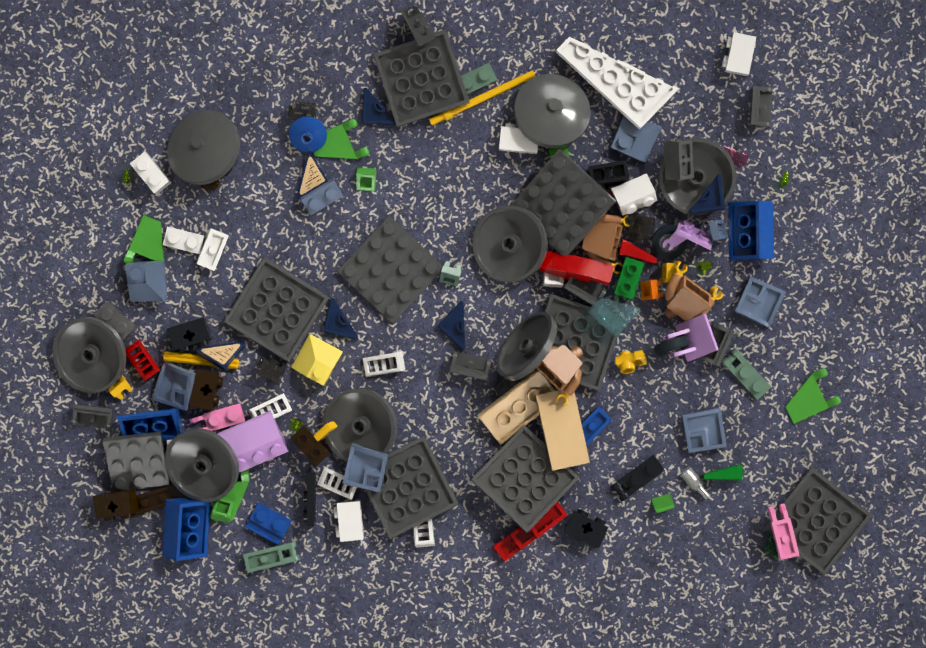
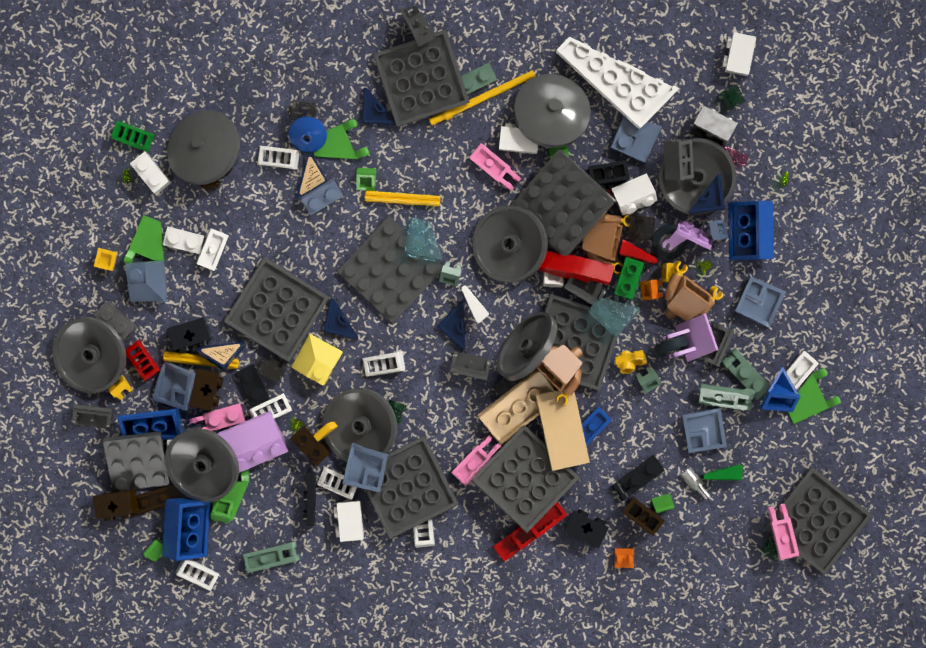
(105, 259): none -> yellow tile
(117, 129): none -> green slope
(154, 550): none -> bright green slope
(179, 572): none -> white slope
(252, 385): none -> black plate
(268, 523): blue plate -> none
(293, 161): none -> white slope
(398, 410): none -> clear green wheel
(402, 198): none -> yellow axle
(422, 241): none -> clear light blue wing
(474, 462): none -> bright pink hinge
(477, 309): none -> white slope
(493, 165): none -> bright pink hinge
(624, 558): none -> orange tile
(643, 516): none -> dark brown brick
(649, 381): none -> sand green tile
(714, 126): none -> brick
(726, 397): none -> sand green plate
(732, 97): none -> clear green tile
(760, 106): dark grey hinge -> none
(781, 395): none -> blue slope
(801, 369): none -> white plate

